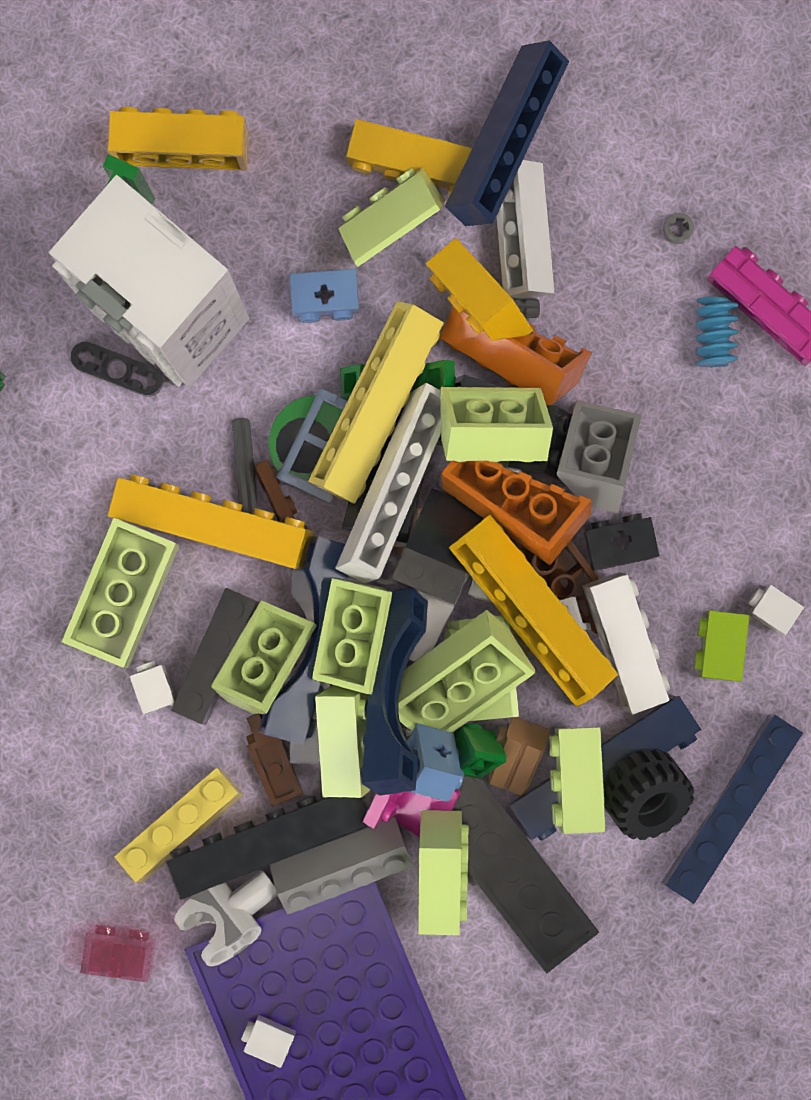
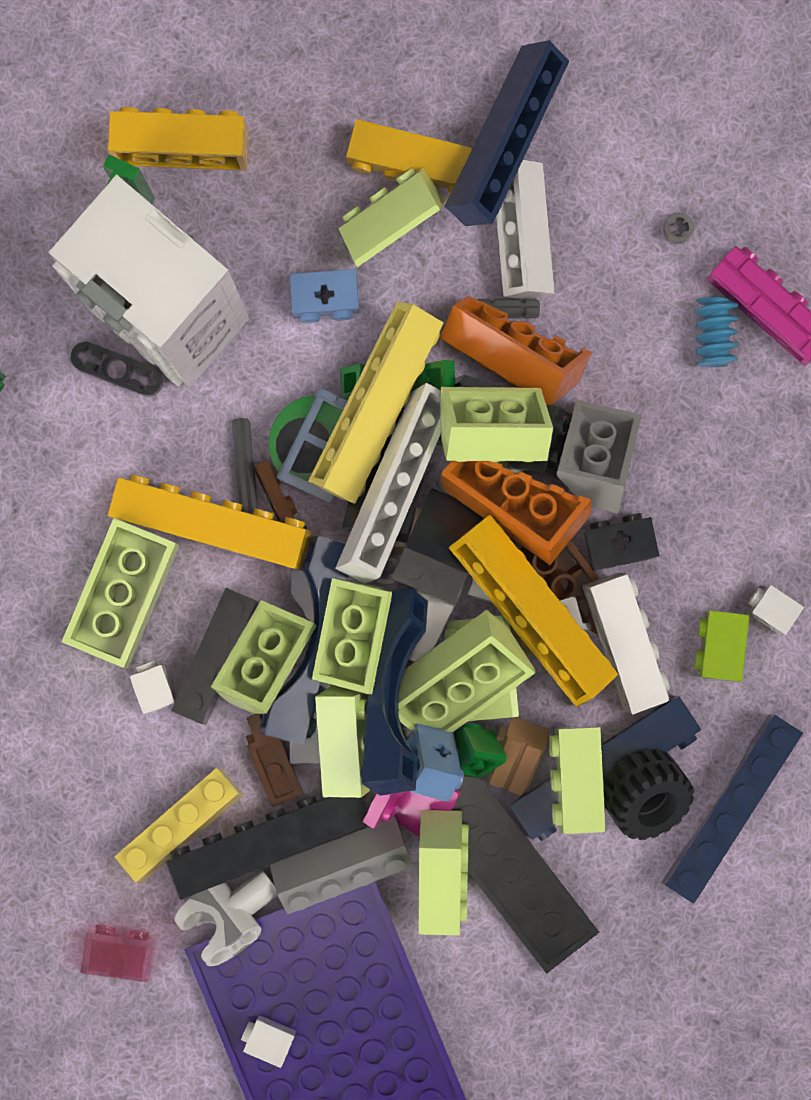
(476, 293): yellow slope -> none

